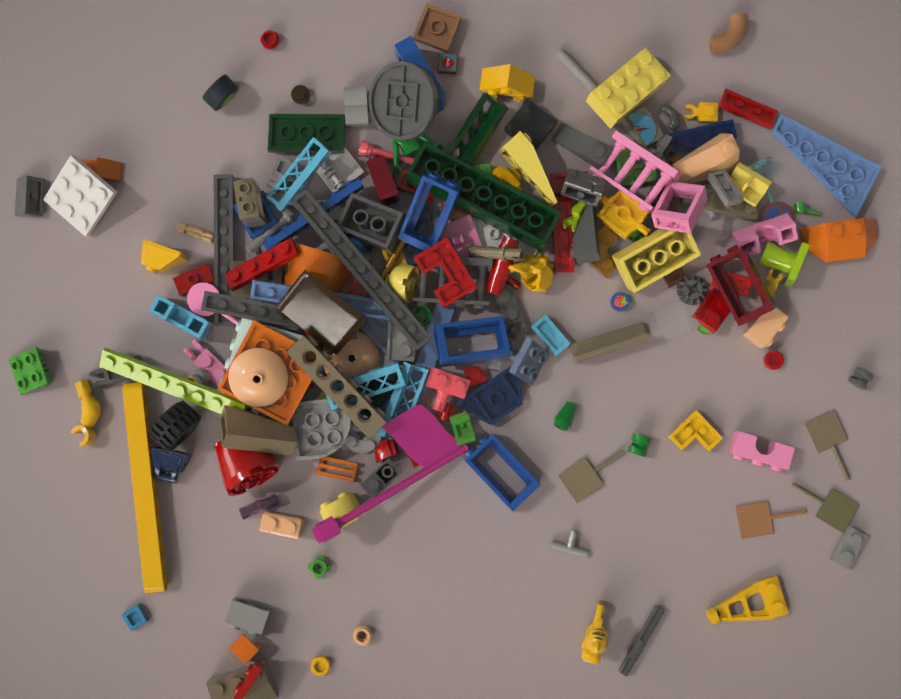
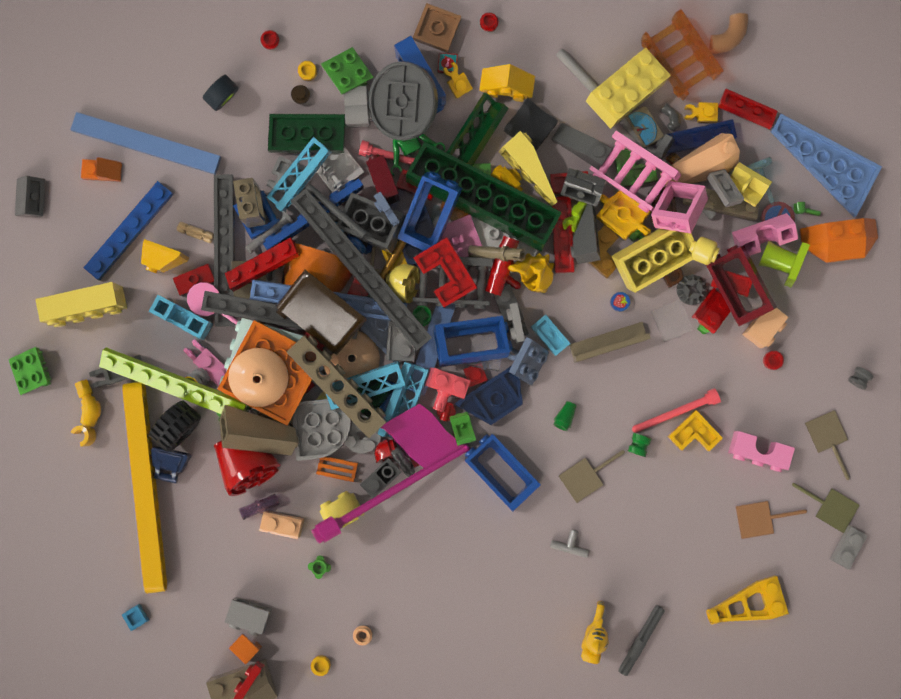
(80, 195): white plate -> none
(81, 304): none -> light yellow brick
(128, 231): none -> blue plate
(145, 143): none -> medium blue tile
(307, 70): none -> yellow tile
(336, 211): none -> dark grey bar
(347, 71): none -> bright green hinge
(383, 205): none -> sand blue plate
(403, 462): none -> dark grey axle
(458, 83): none -> yellow plate
(489, 22): none -> red plate
(517, 330): none -> light grey plate
(700, 53): none -> clear orange fence
(704, 250): none -> light yellow head
(712, 397): none -> coral piece
(772, 283): yellow plate -> none

